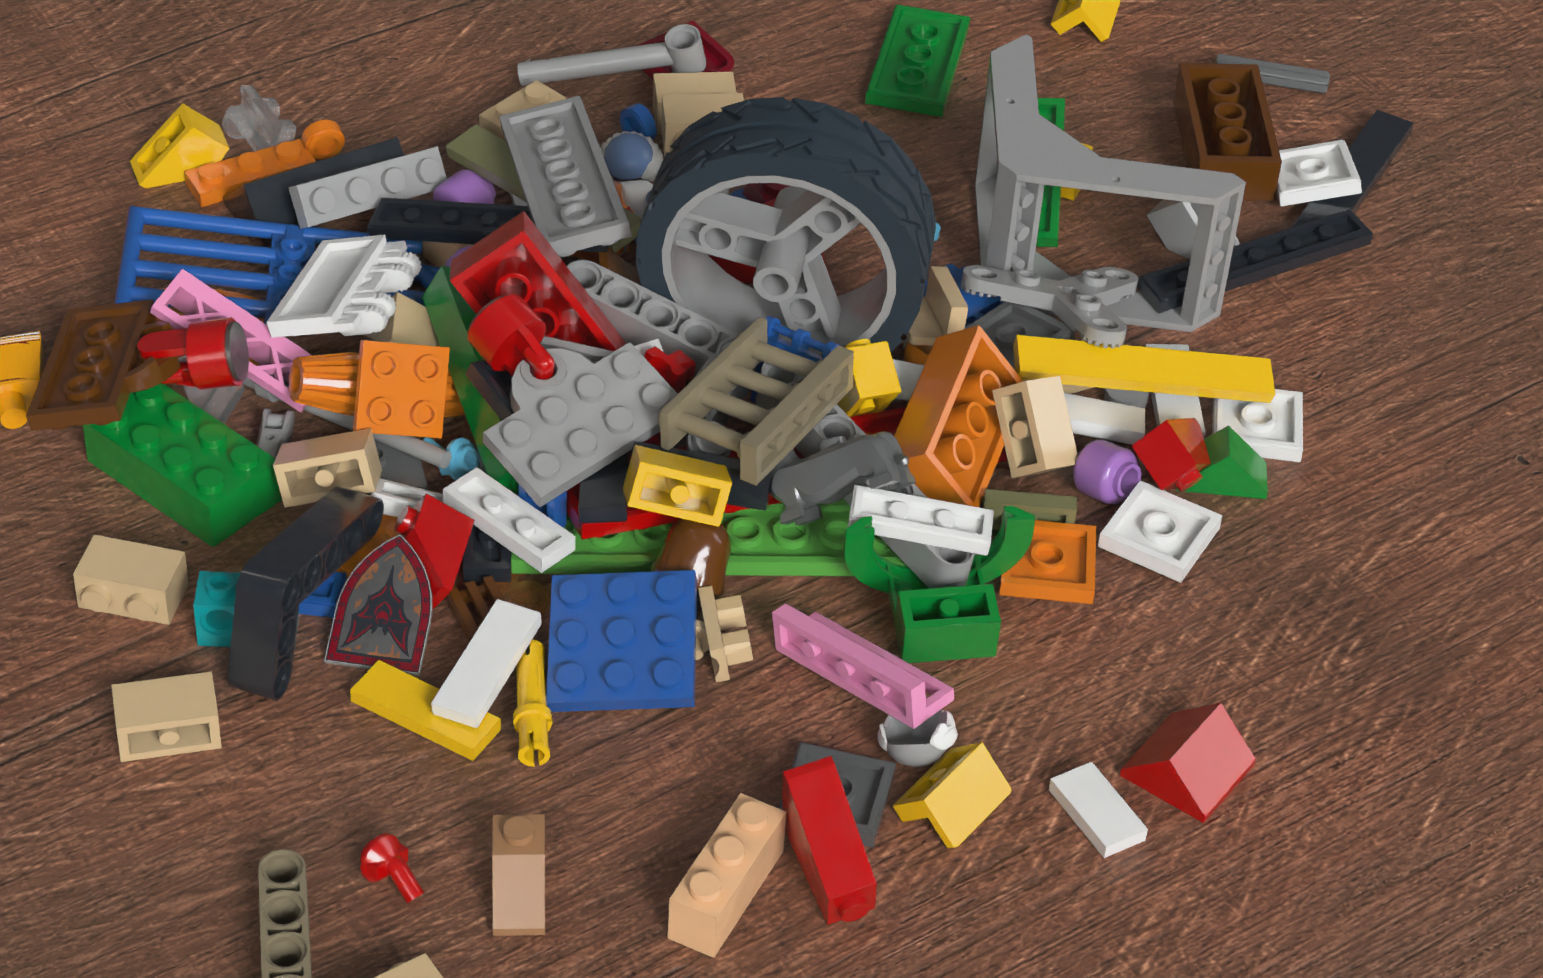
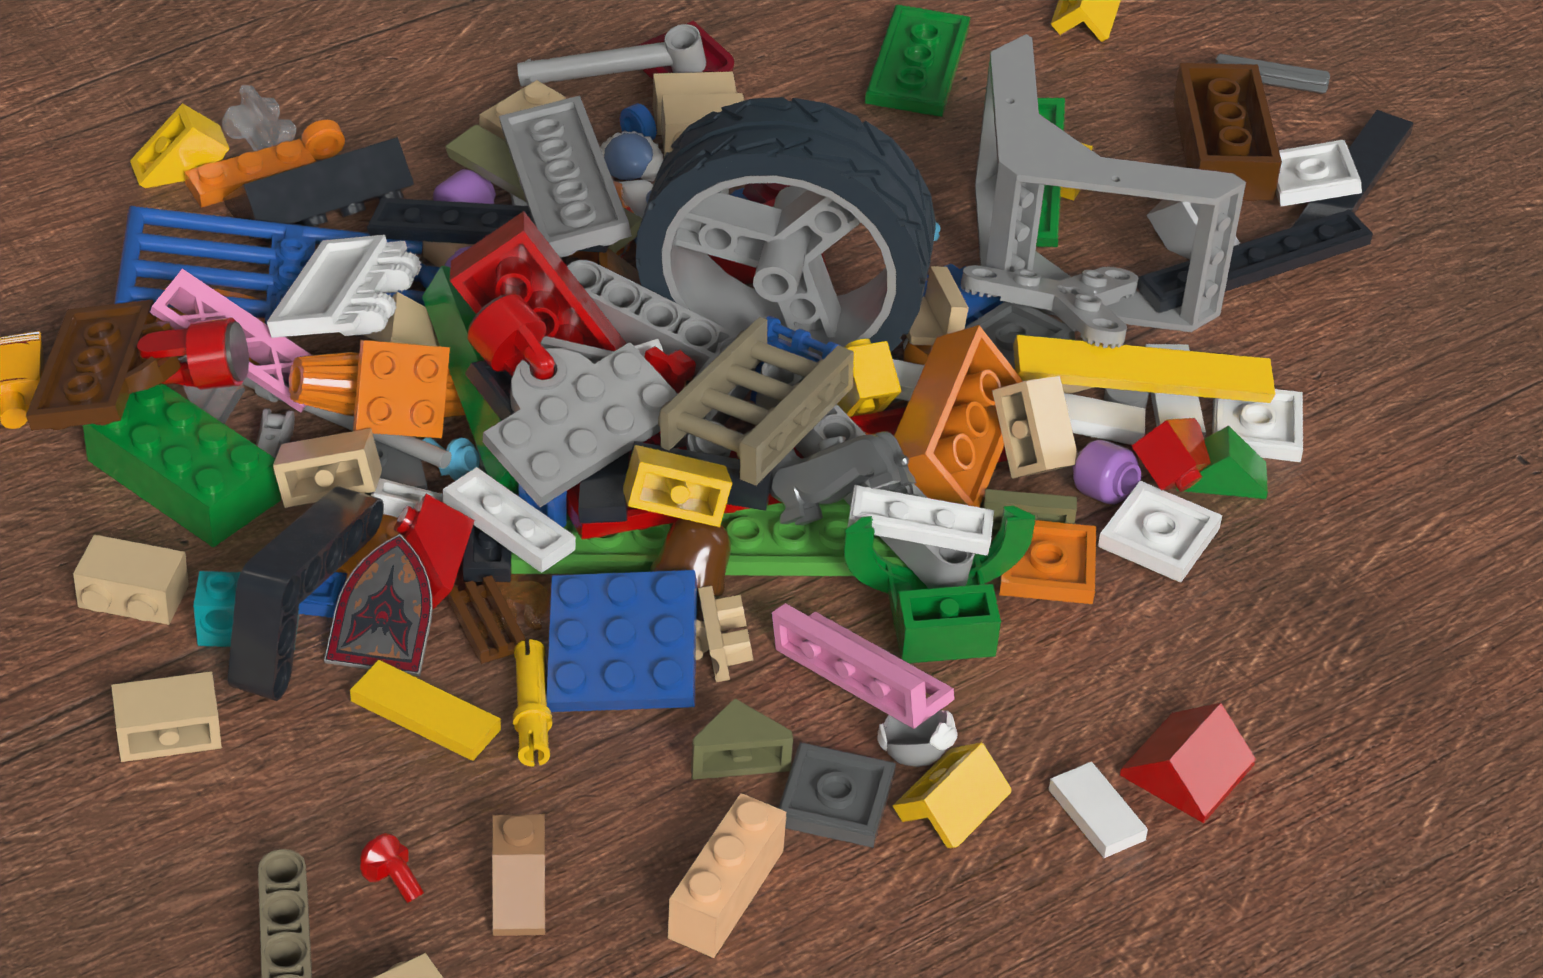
(365, 186): light grey plate -> none
(486, 663): white tile -> none
(741, 744): none -> olive slope
(828, 841): red slope -> none

